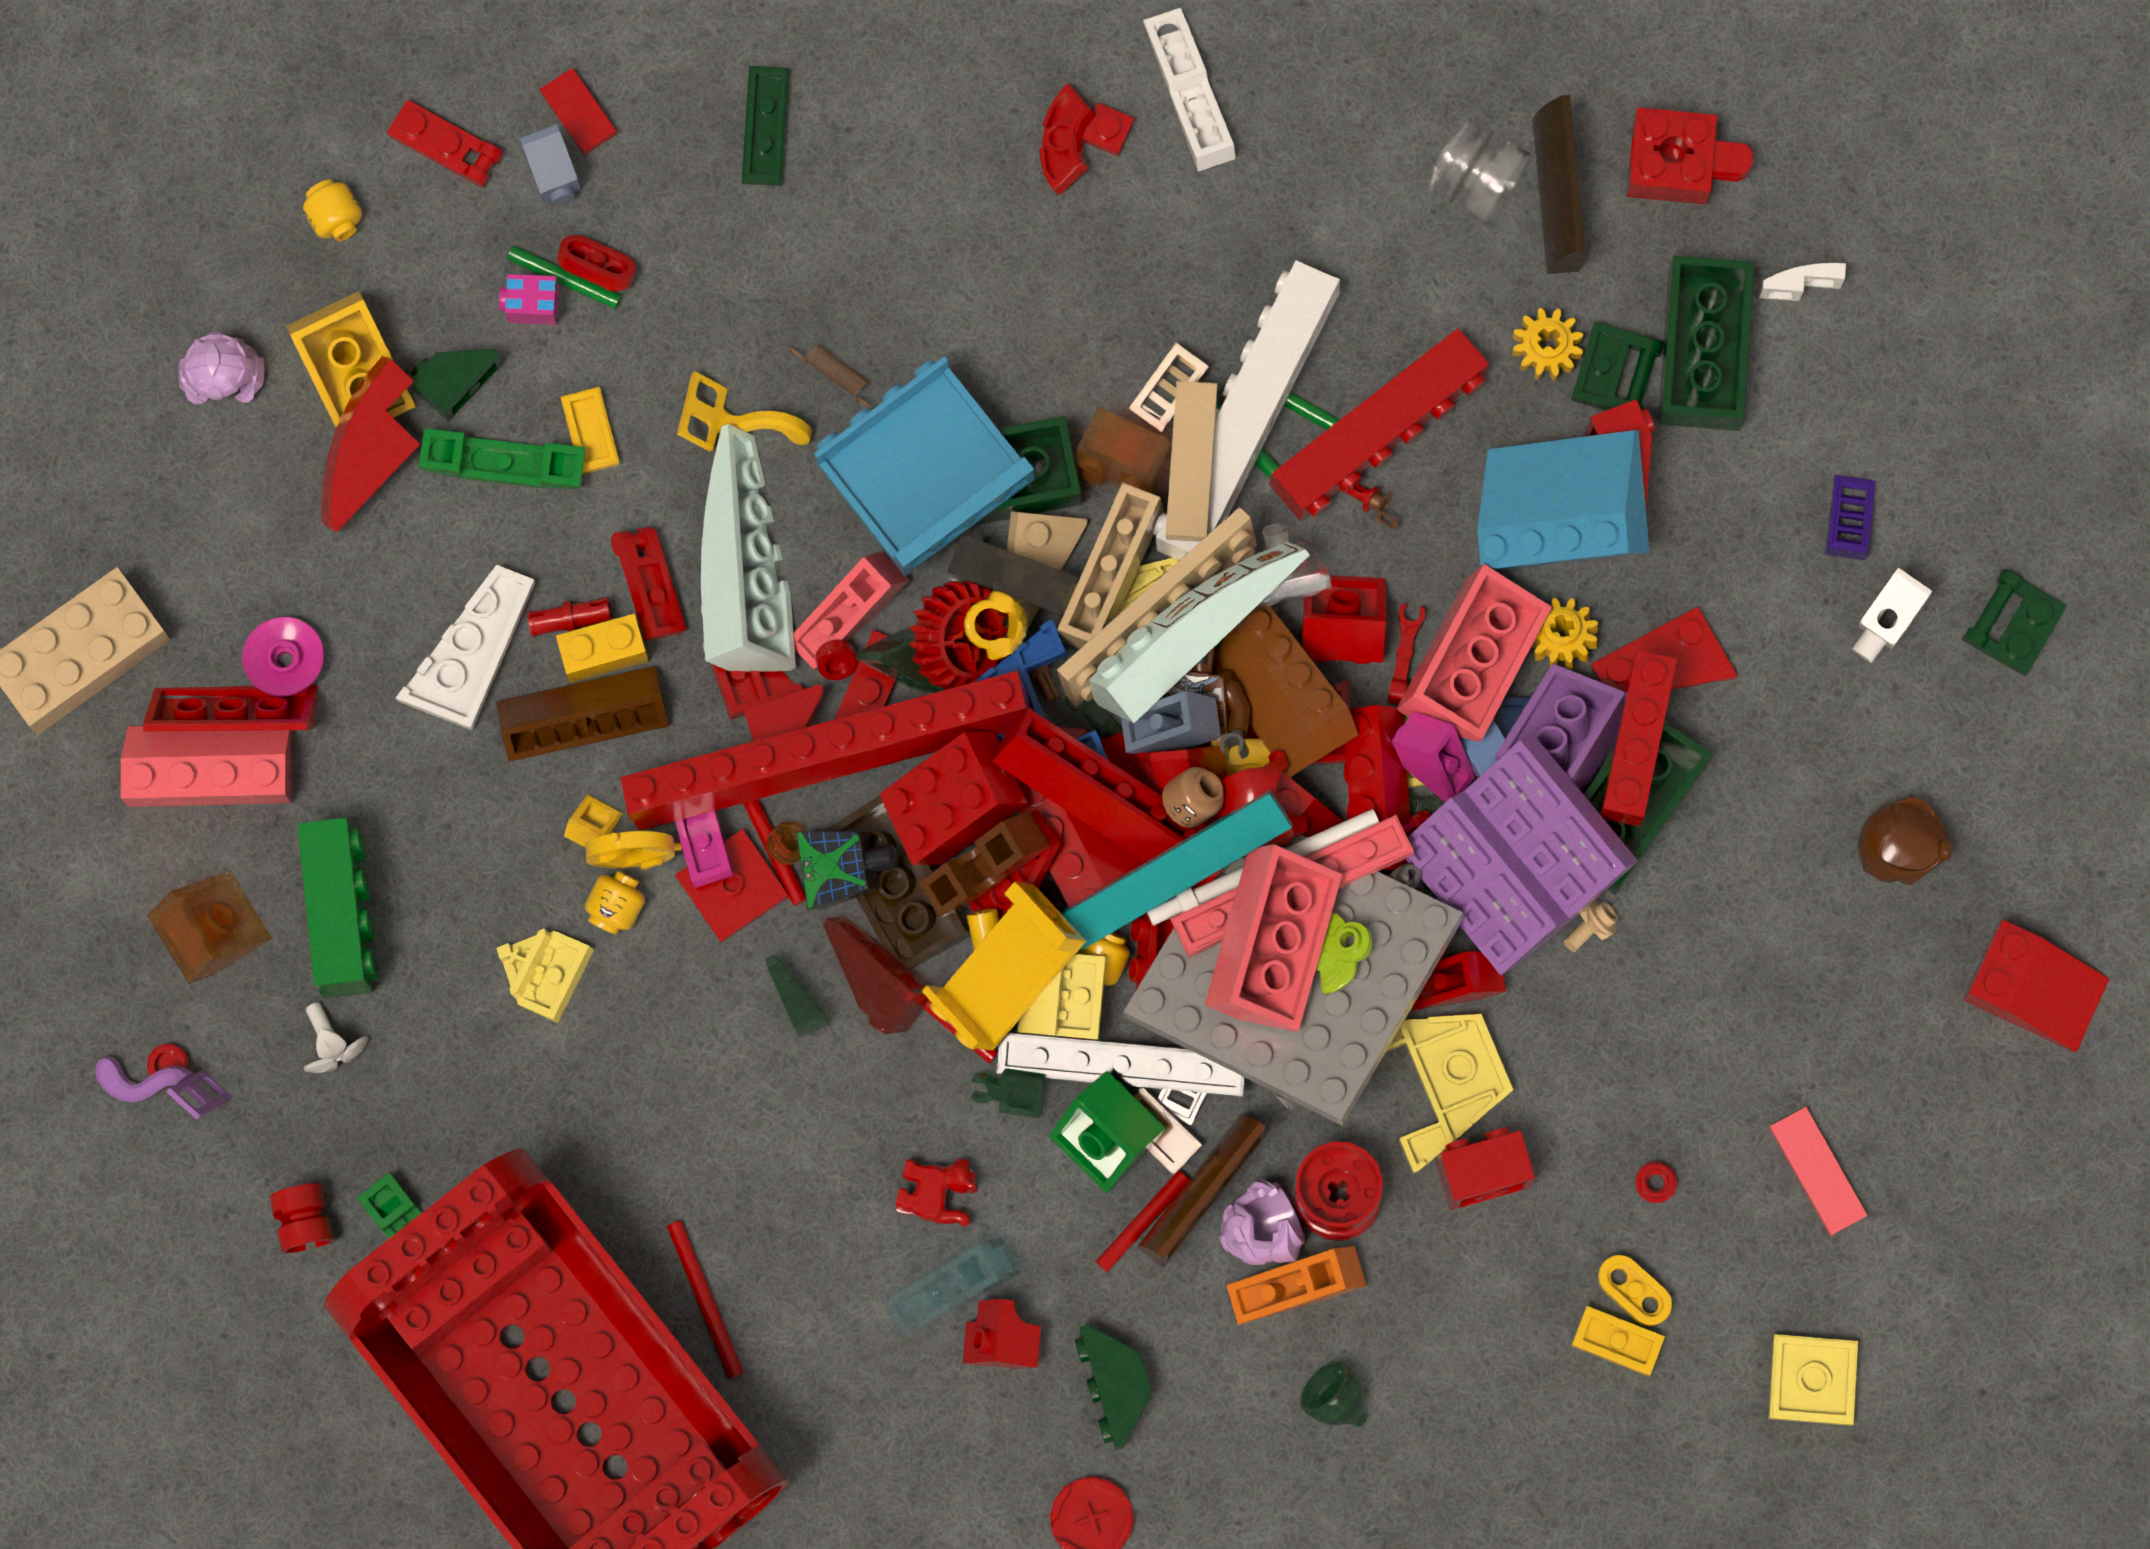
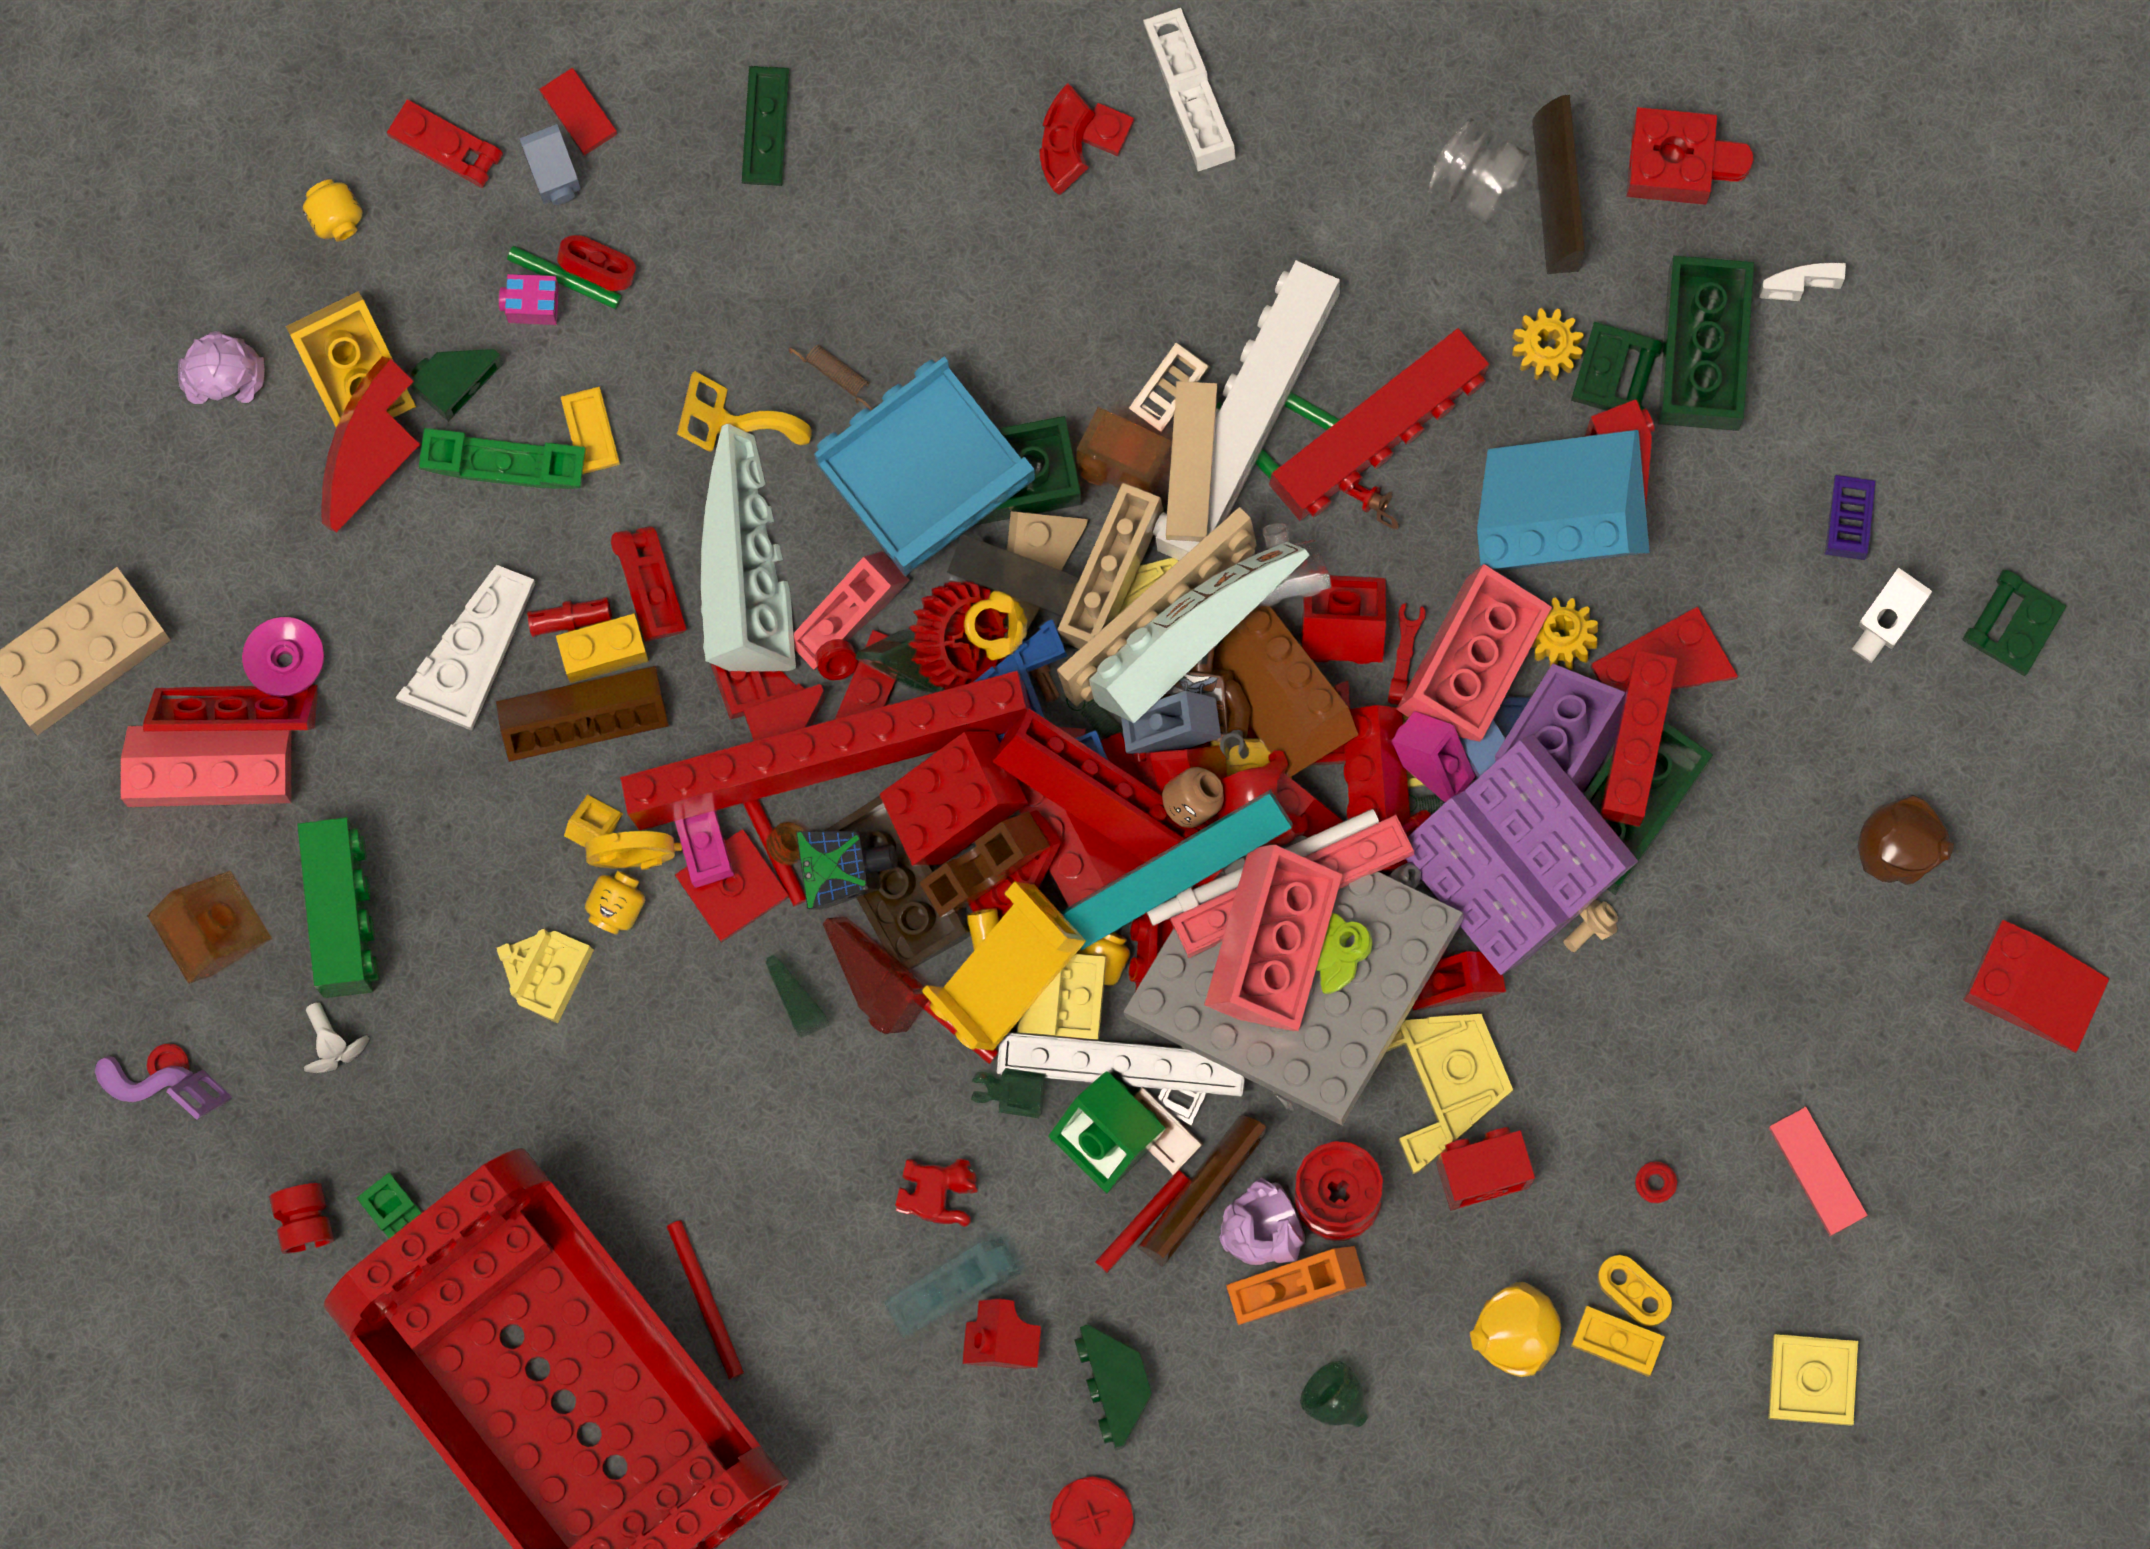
(1517, 1330): none -> yellow helmet

